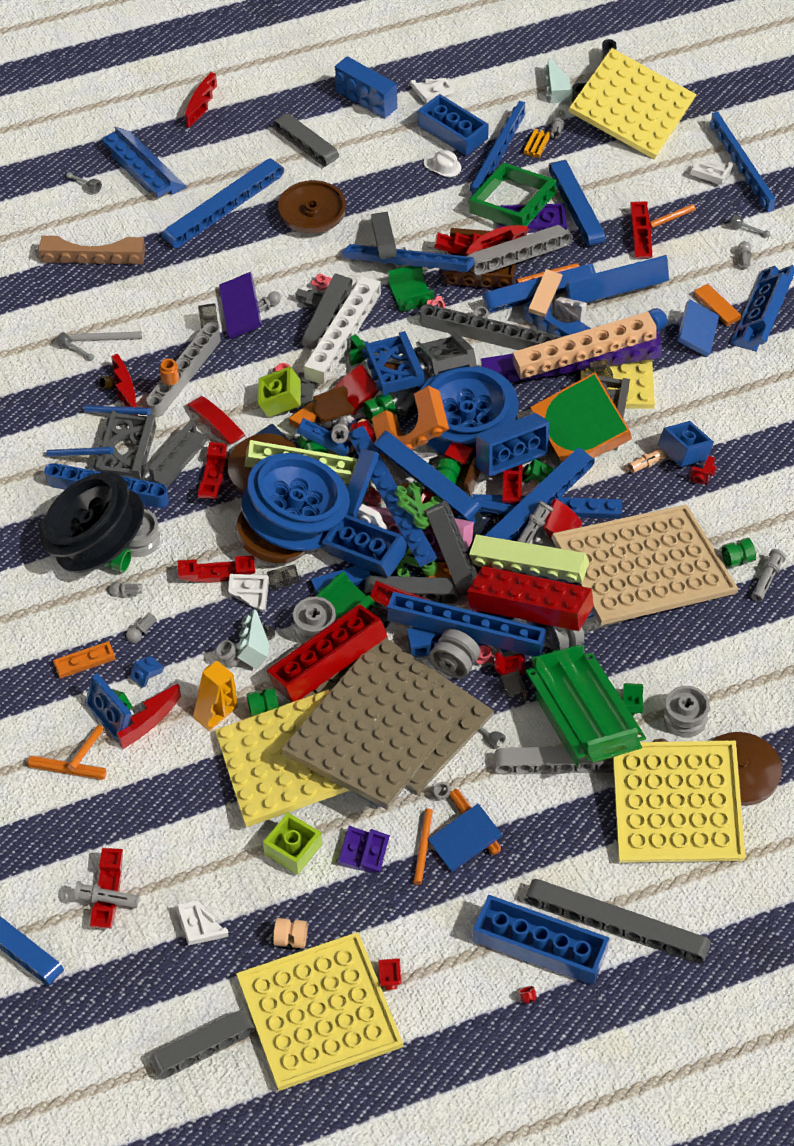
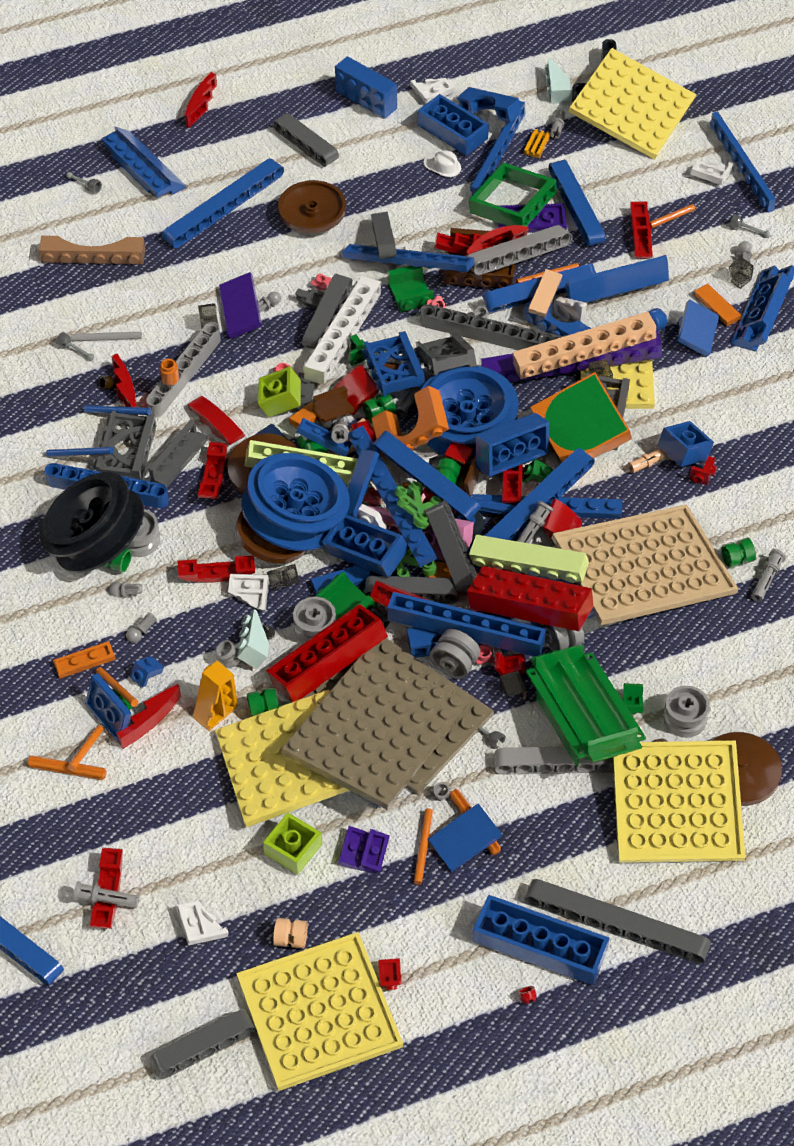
(117, 687): none -> orange bar
(475, 100): none -> blue arch
(740, 272): none -> clear smoke panel

